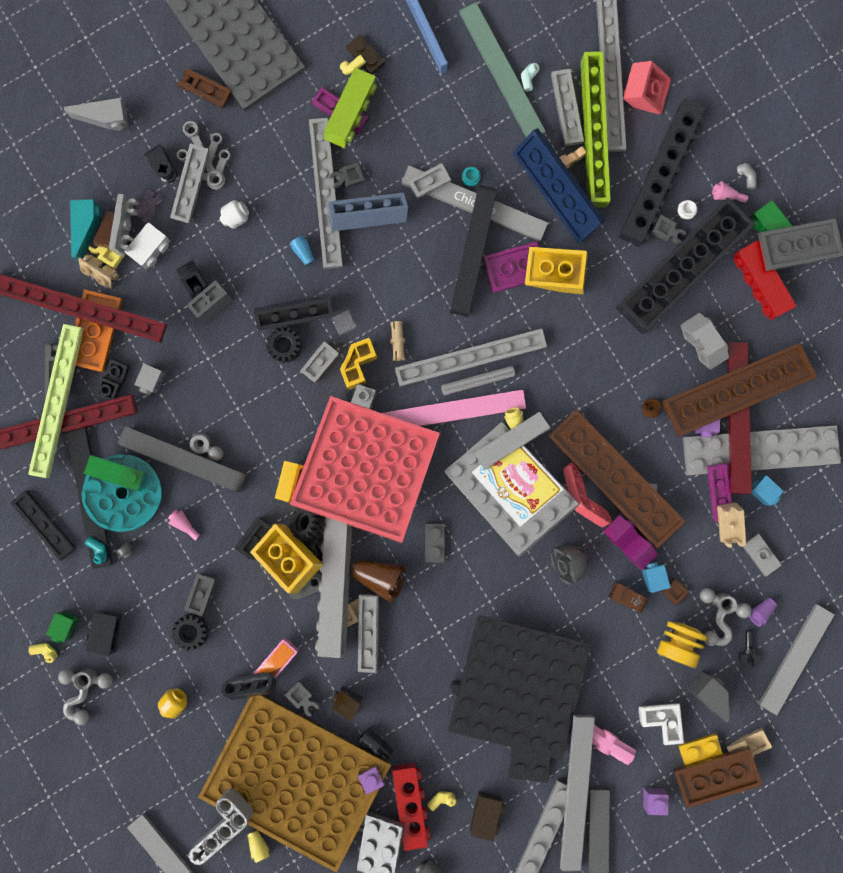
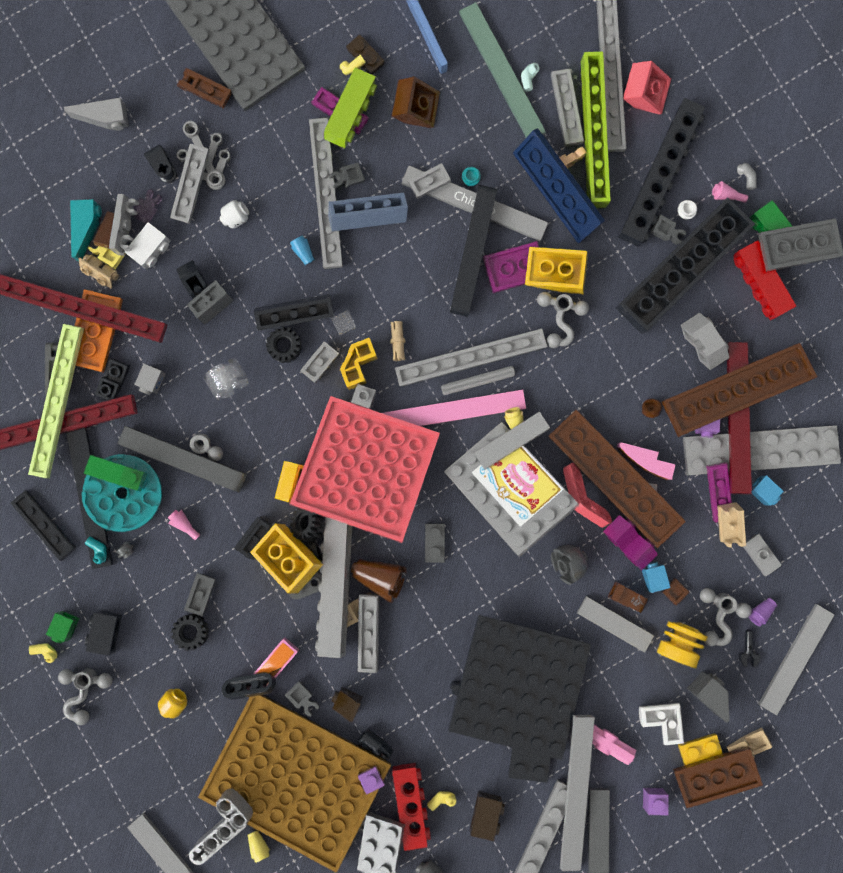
(225, 379): none -> clear brick
(415, 102): none -> reddish brown slope
(581, 308): none -> light grey piece
(615, 624): none -> light grey tile
(647, 460): none -> bright pink slope

